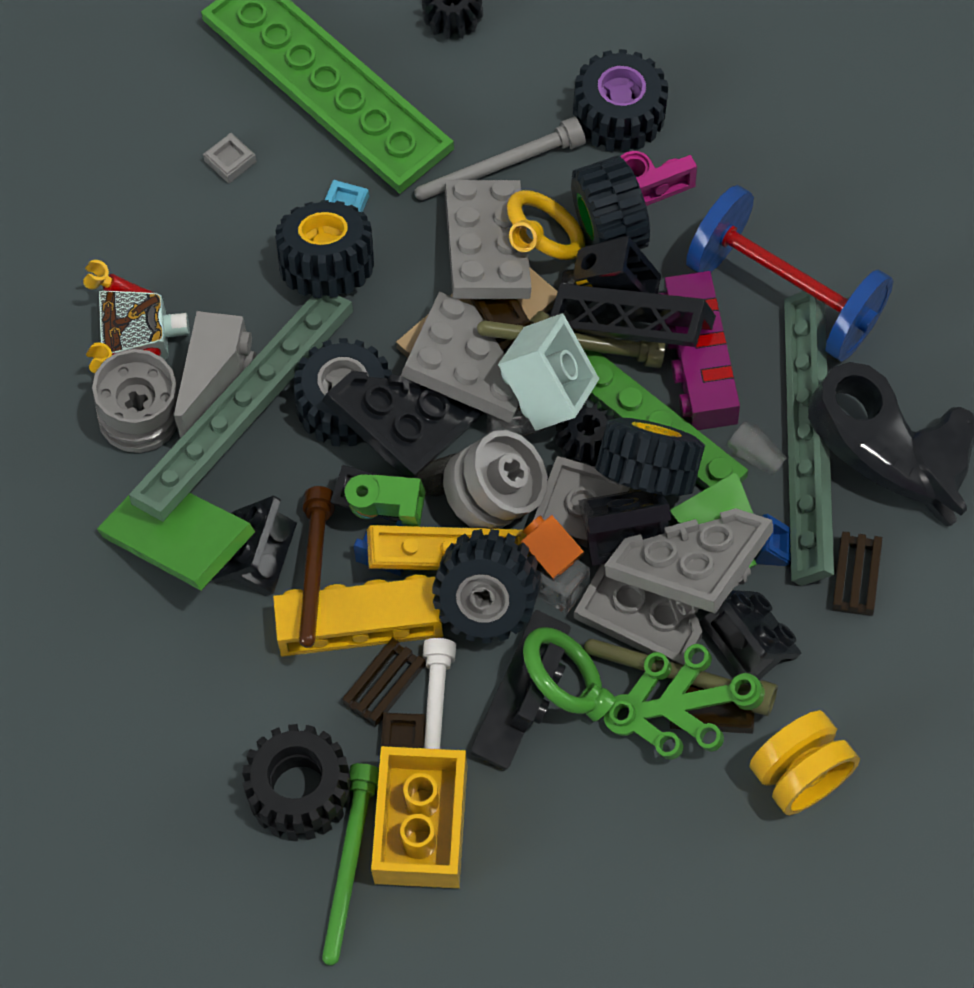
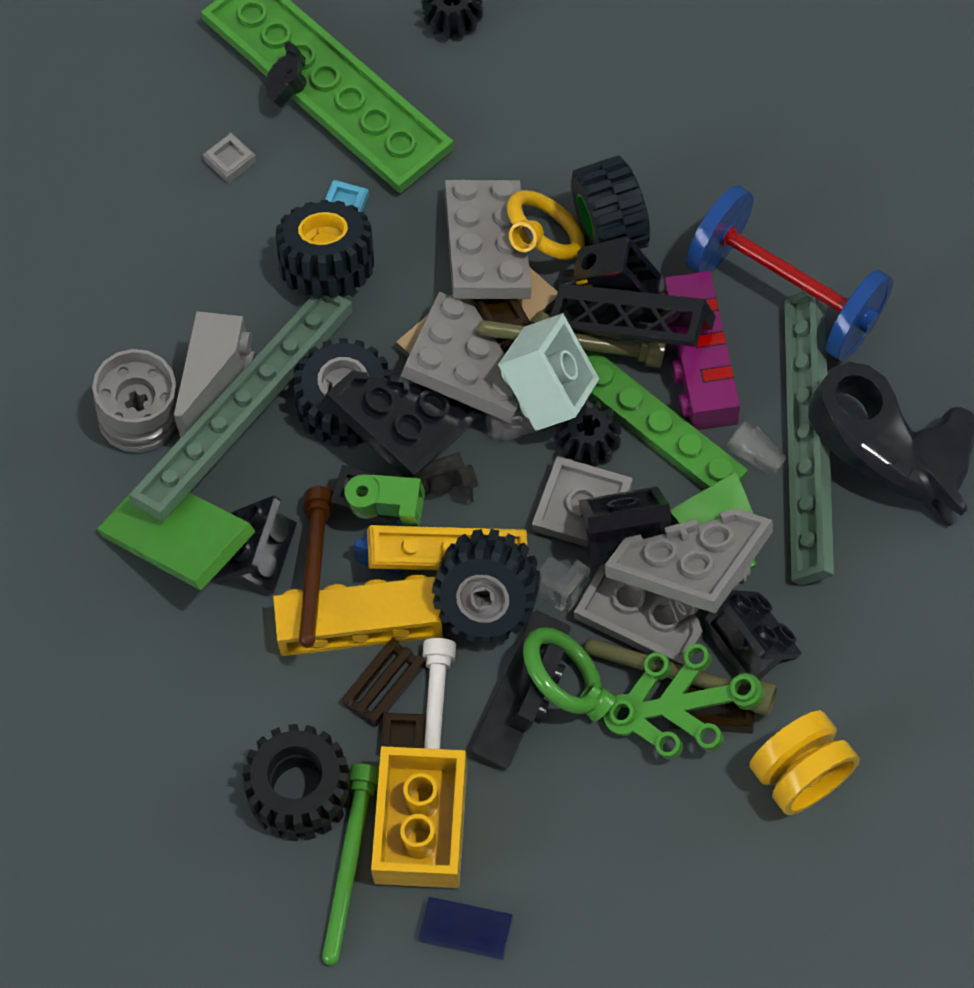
(130, 317): torso -> none
(286, 76): none -> black piece
(466, 928): none -> clear blue plate
(495, 480): light grey wheel -> none
(551, 545): orange brick -> none
(566, 135): light grey piece -> none
(620, 100): black wheel -> none
(650, 456): black wheel -> none
(664, 181): dark pink plate -> none
(777, 547): blue slope -> none
(860, 543): dark brown tile -> none

